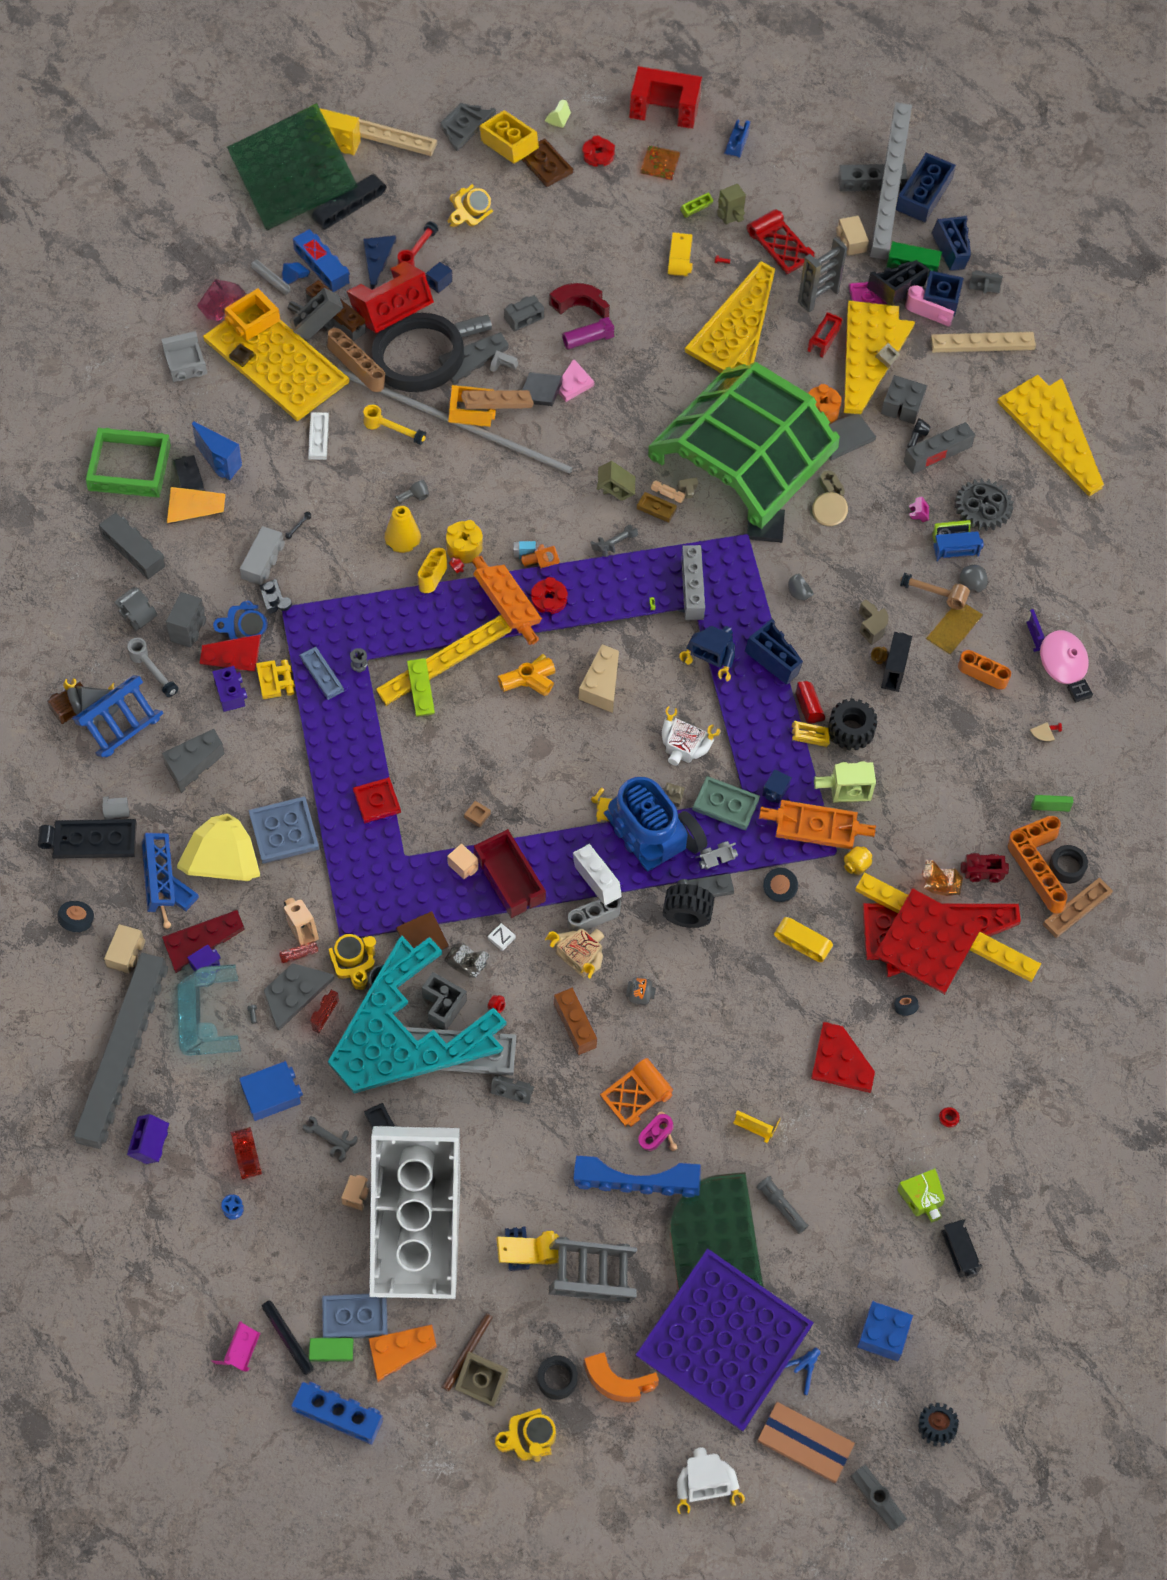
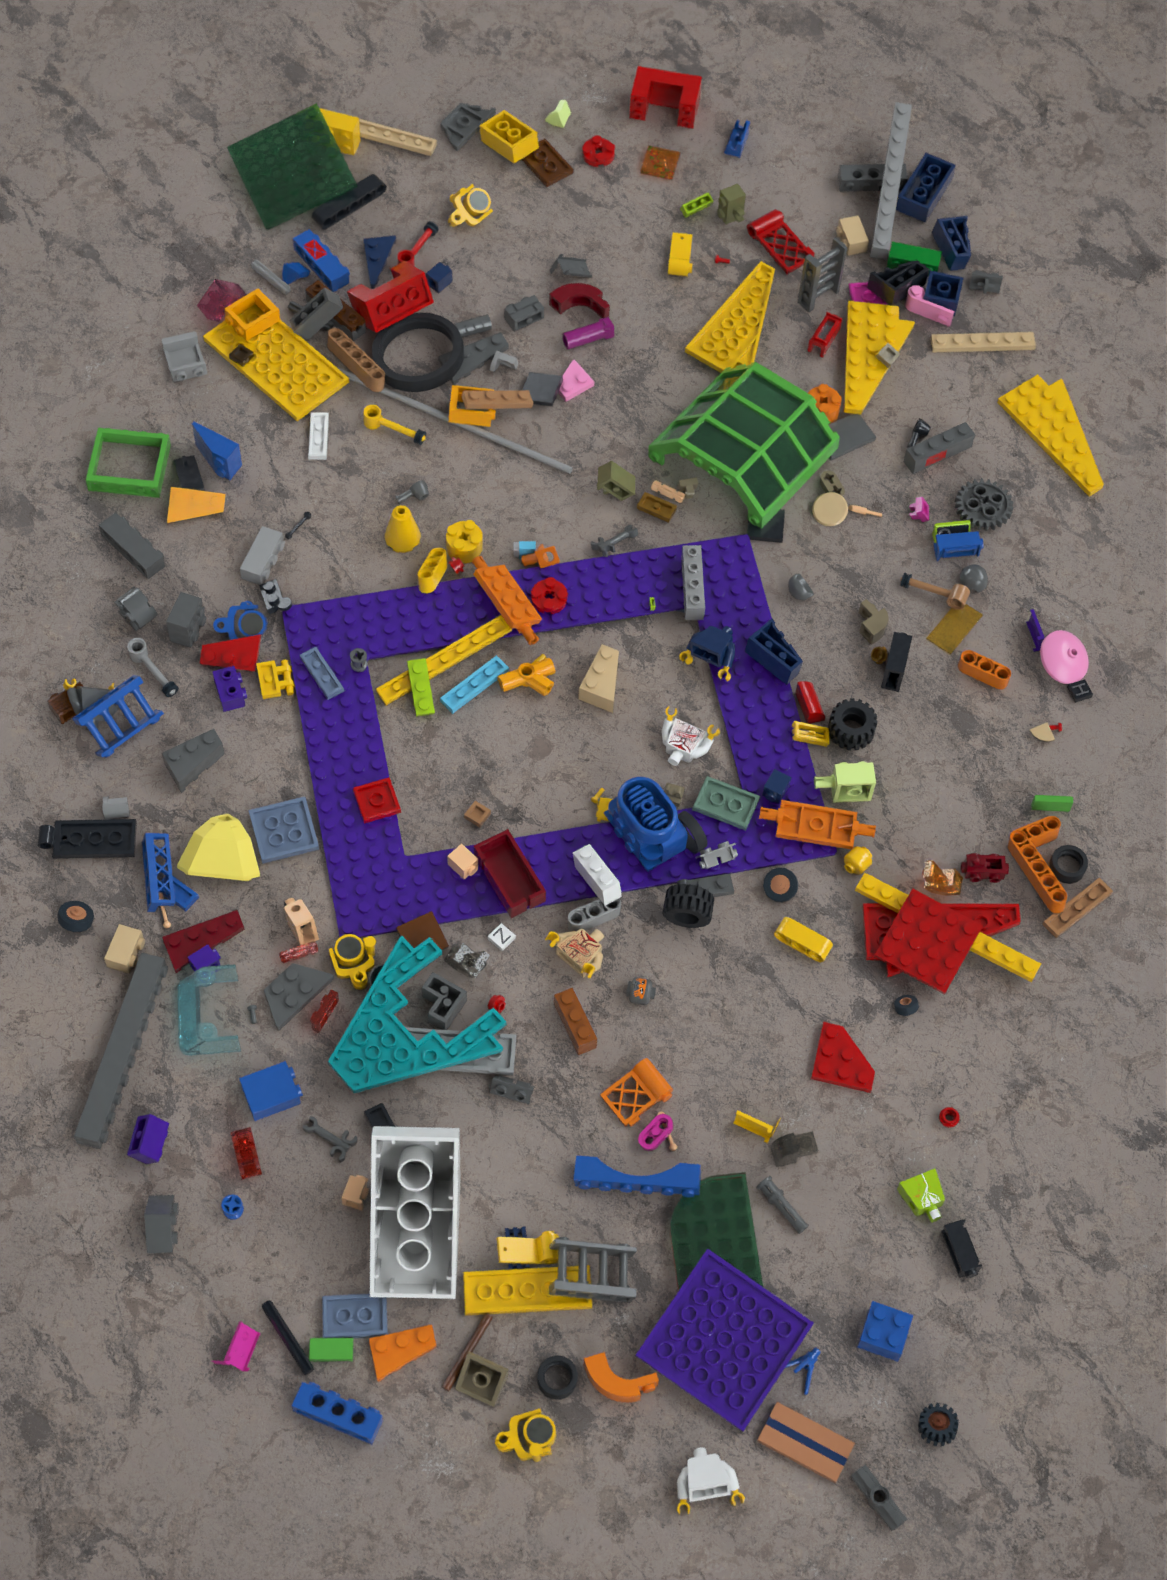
(159, 1223): none -> dark grey brick
(474, 684): none -> medium azure plate
(518, 1291): none -> yellow tile
(572, 266): none -> dark grey piece
(791, 1146): none -> clear smoke brick
(862, 510): none -> light nougat piece
(906, 394): dark grey piece -> none

